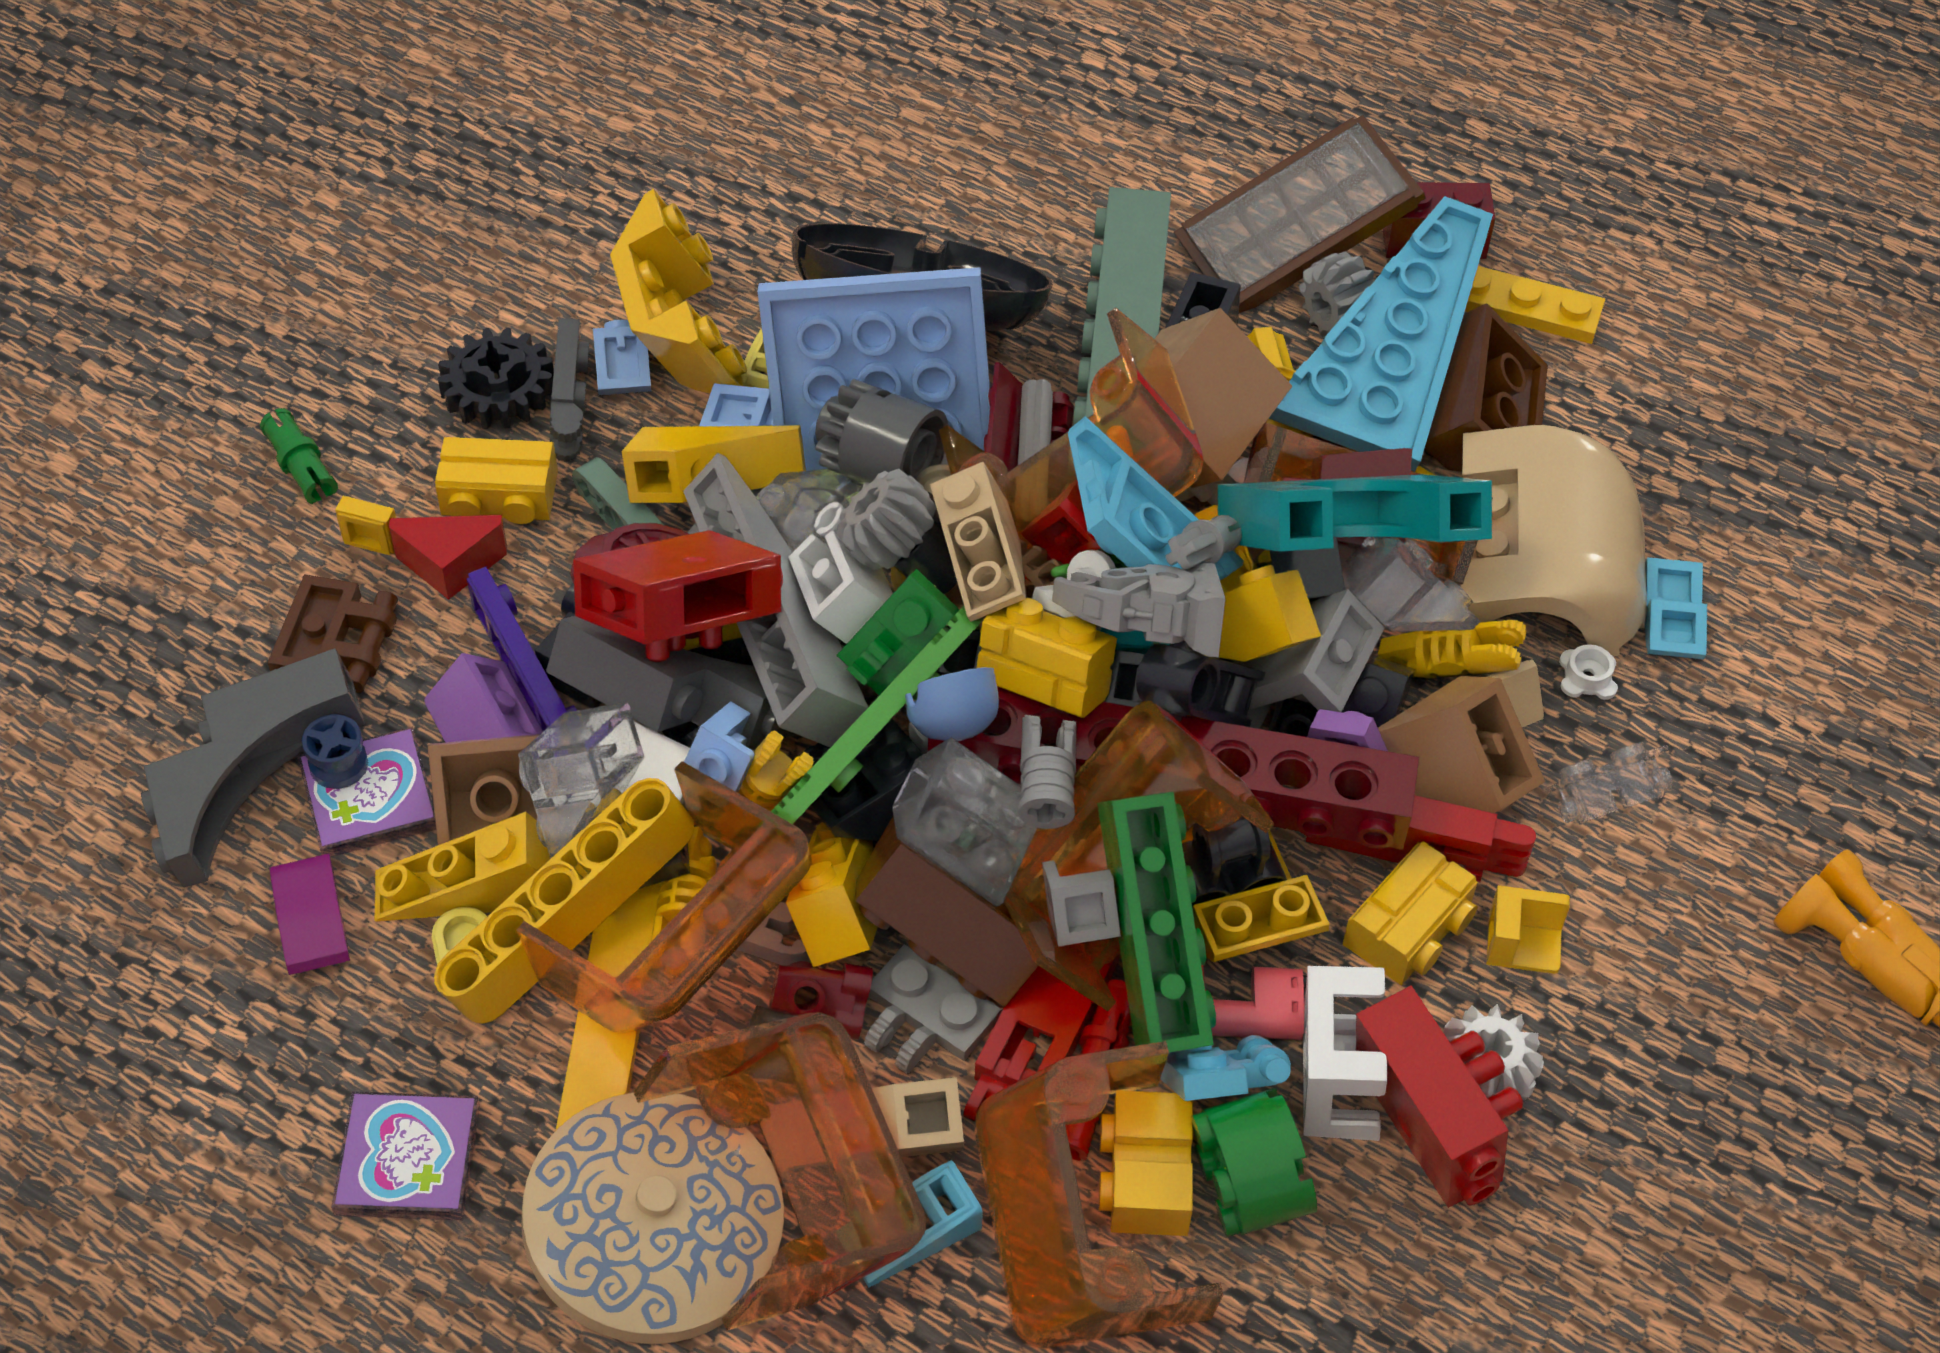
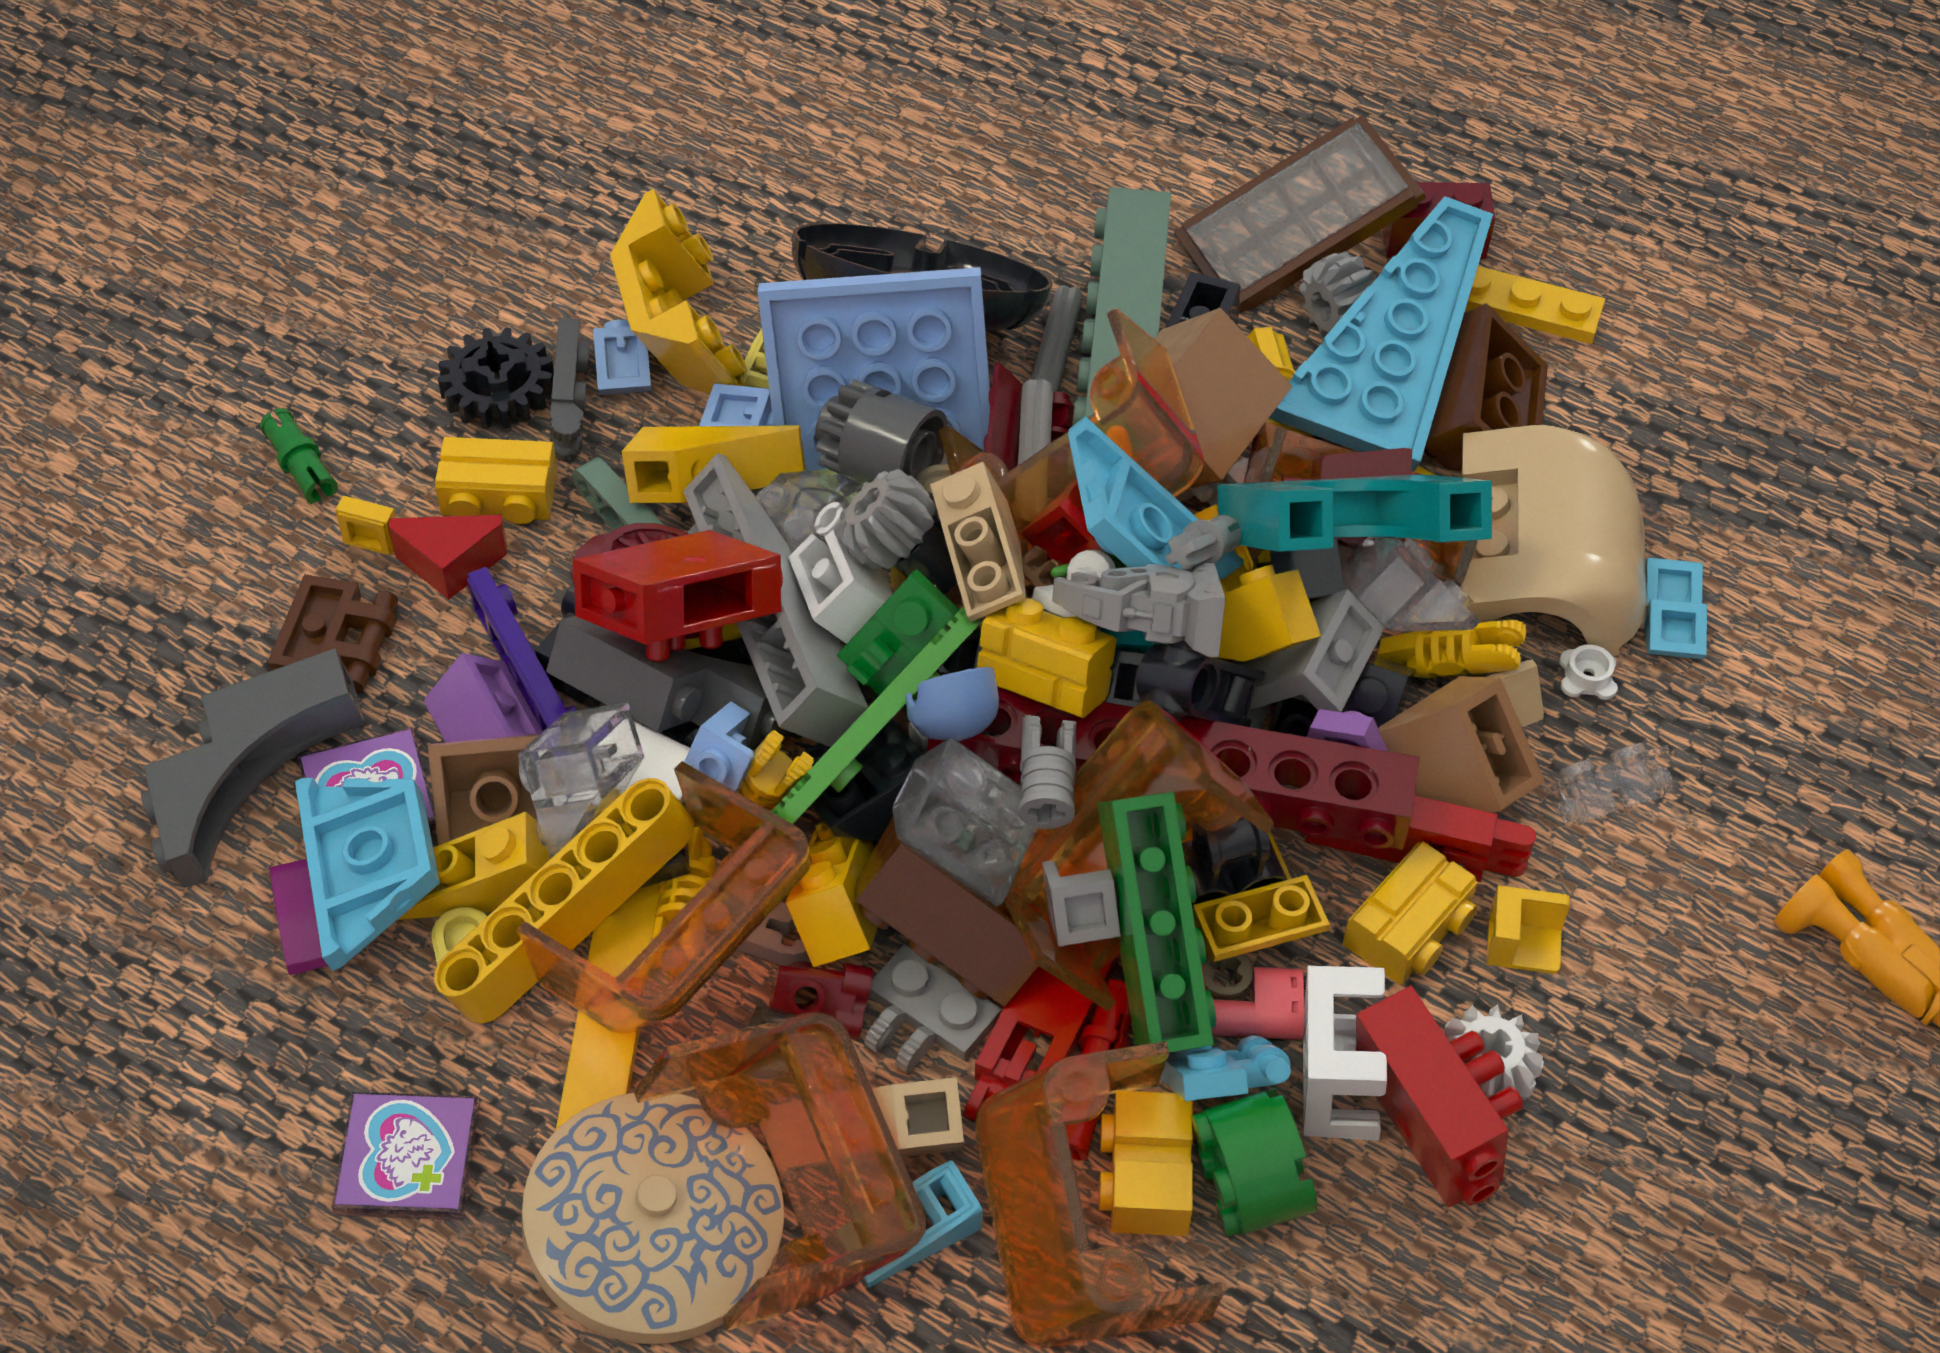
(327, 739): dark blue wheel -> none
(364, 858): none -> medium azure wing
(1058, 336): none -> light grey axle
(1243, 978): none -> dark tan bush

